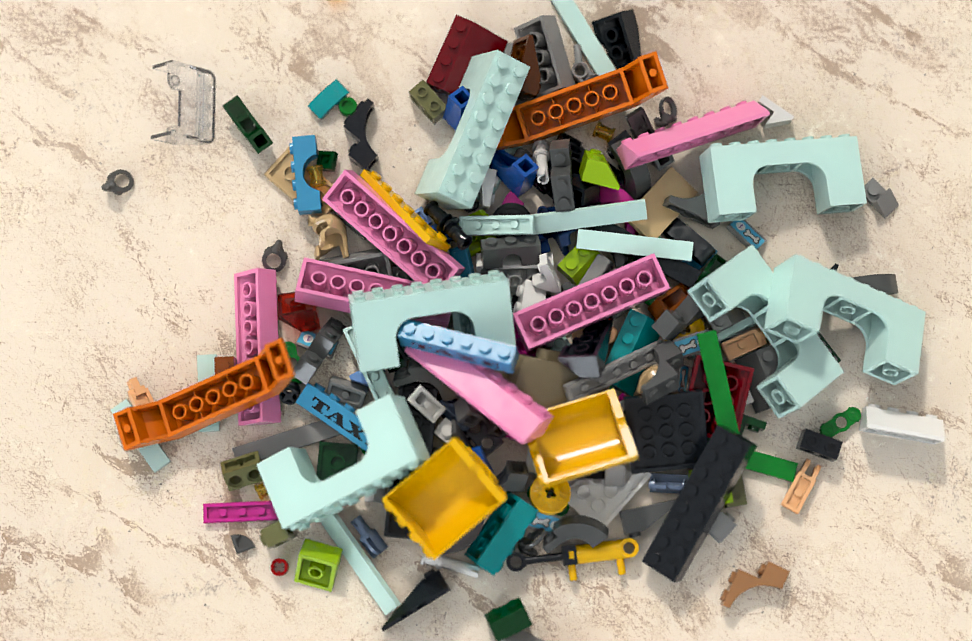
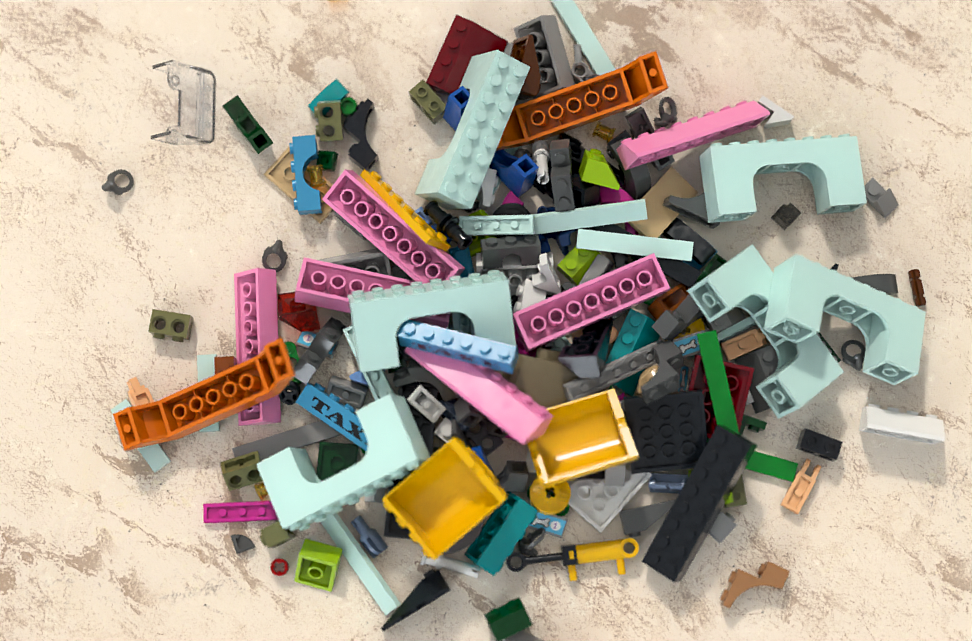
(172, 320): none -> olive brick
(331, 234): tan piece -> none
(334, 120): none -> olive brick
(575, 527): dark grey arch -> none
(619, 37): black wedge -> none
(746, 234): slope -> none
(786, 215): none -> clear smoke brick
(830, 428): green piece -> none
(858, 359): none -> dark grey piece
(917, 287): none -> reddish brown axle

